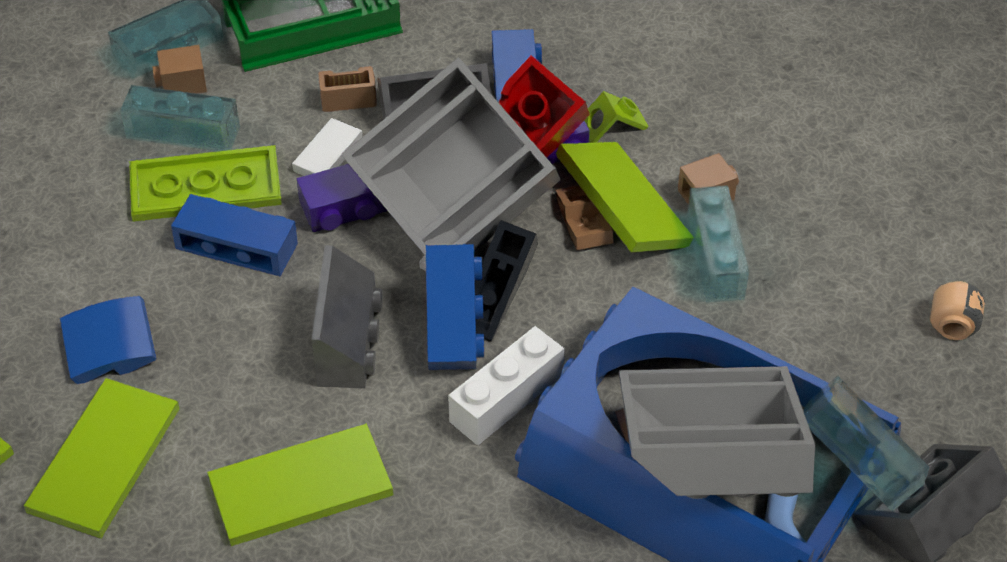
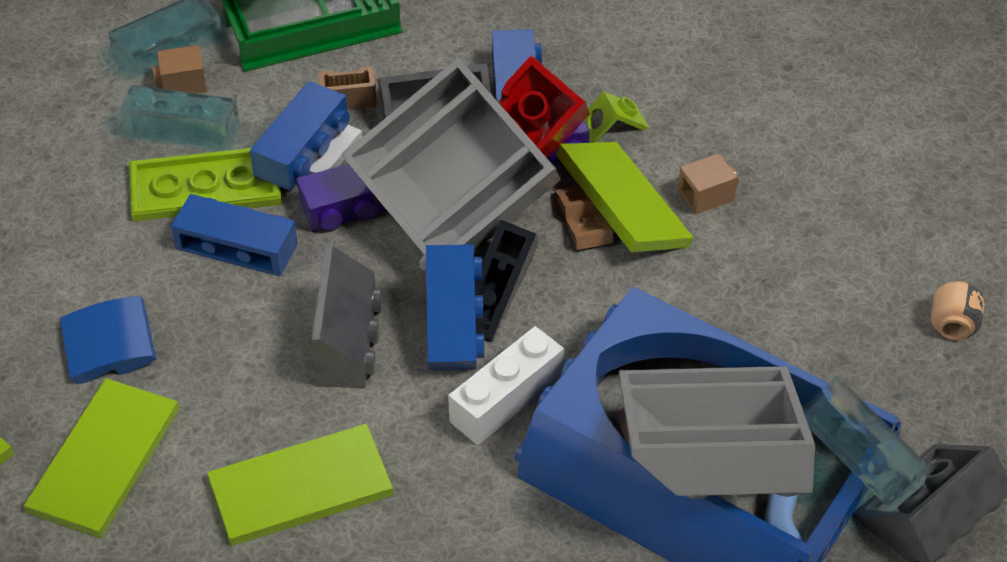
(299, 135): none -> blue brick
(717, 244): clear light blue brick -> none

